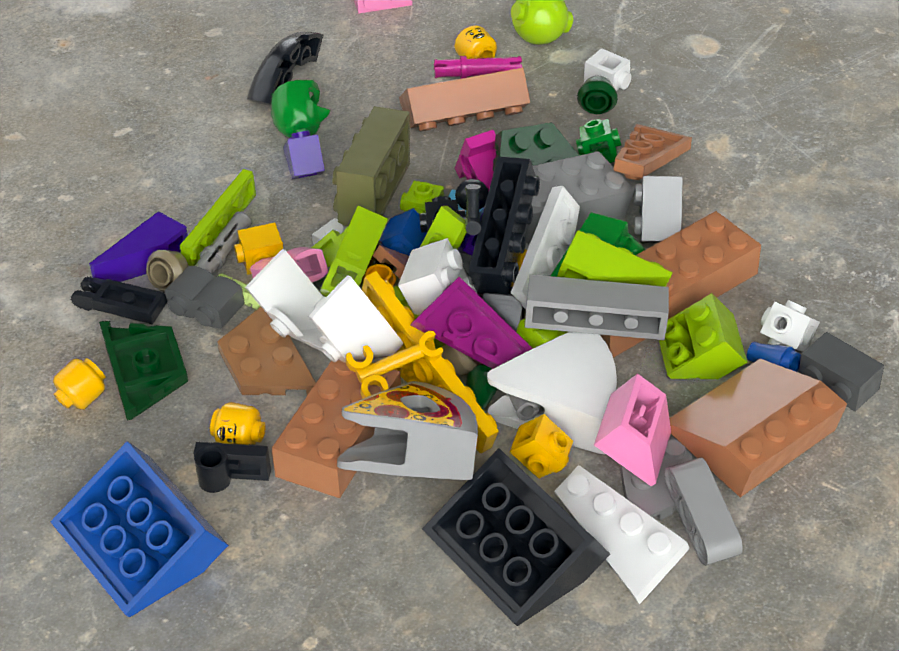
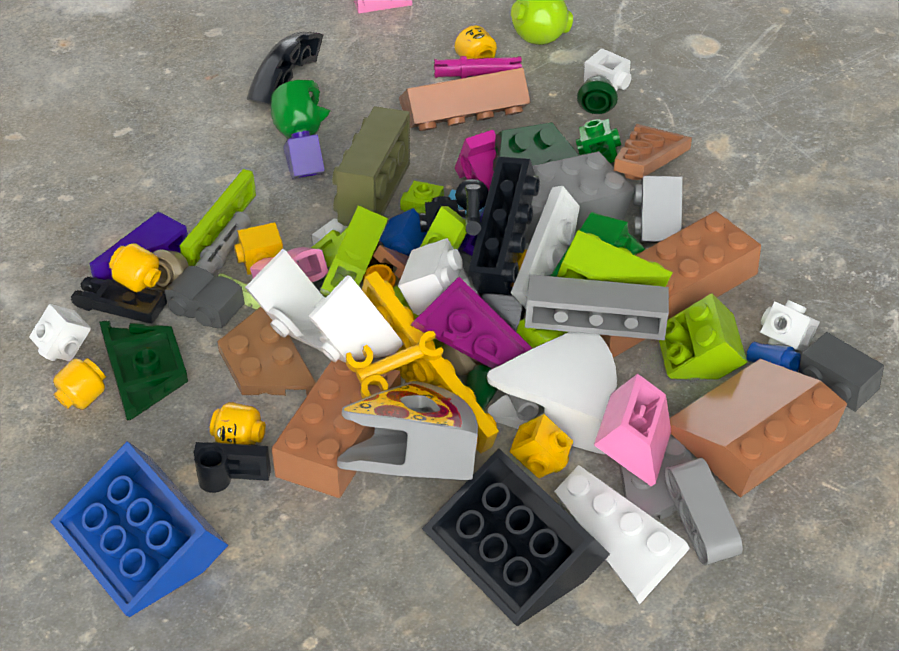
(59, 333): none -> white brick
(135, 267): none -> yellow head

